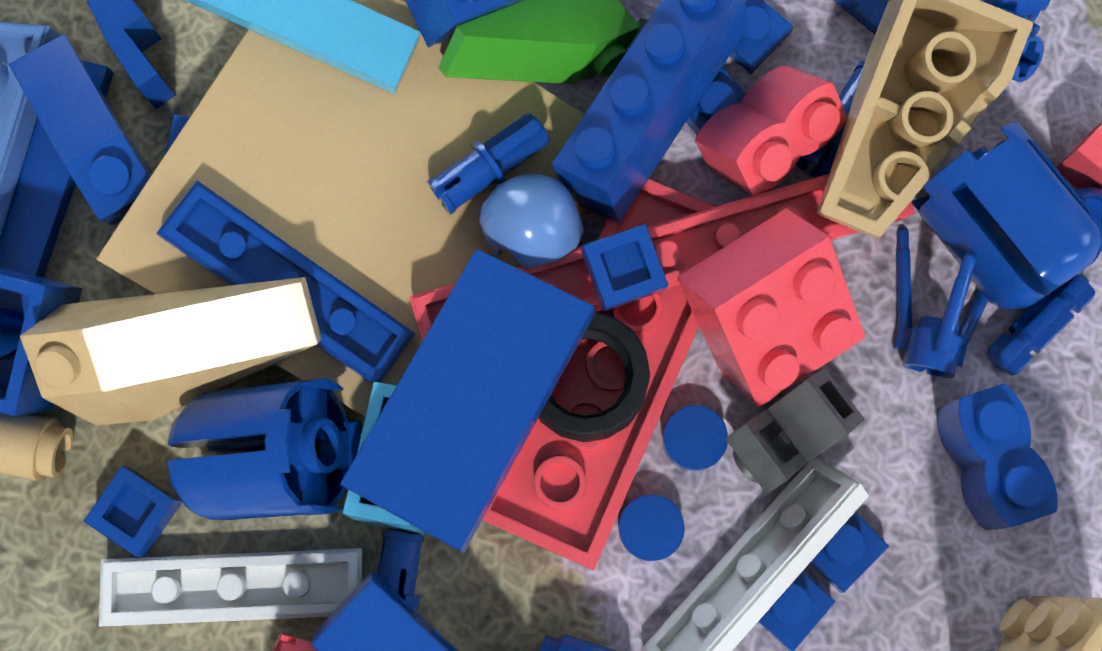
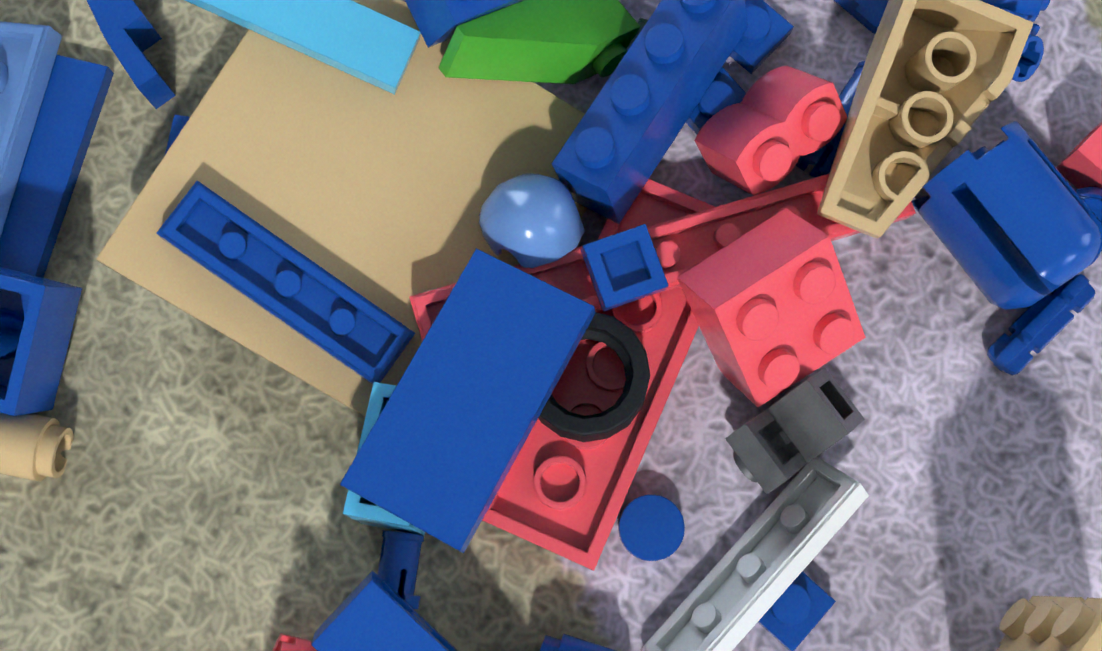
(83, 128): blue slope -> none
(132, 511): blue plate -> none
(165, 349): tan wedge -> none
(227, 586): white tile -> none
(276, 482): blue cylinder -> none
(489, 162): blue axle -> none
(694, 438): blue tile -> none
(849, 553): blue plate -> none
(937, 342): blue plant -> none
(1000, 473): blue brick -> none

